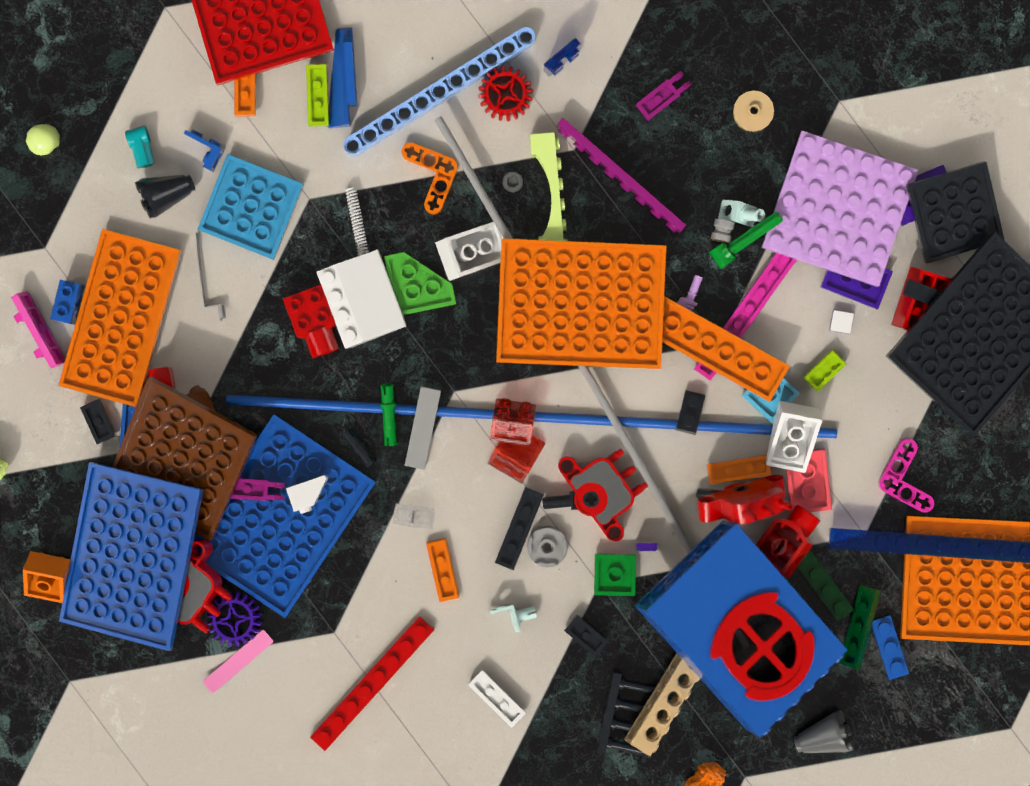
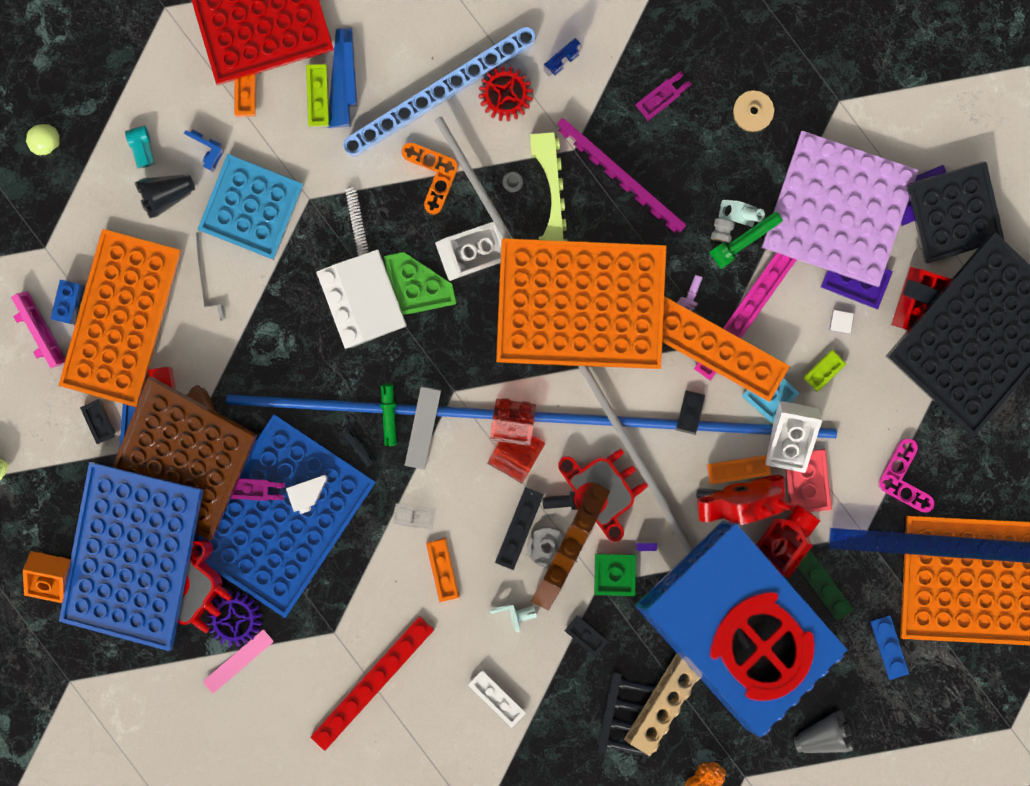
(312, 320): red brick -> none
(570, 546): none -> reddish brown arch
(860, 626): dark green plate -> none

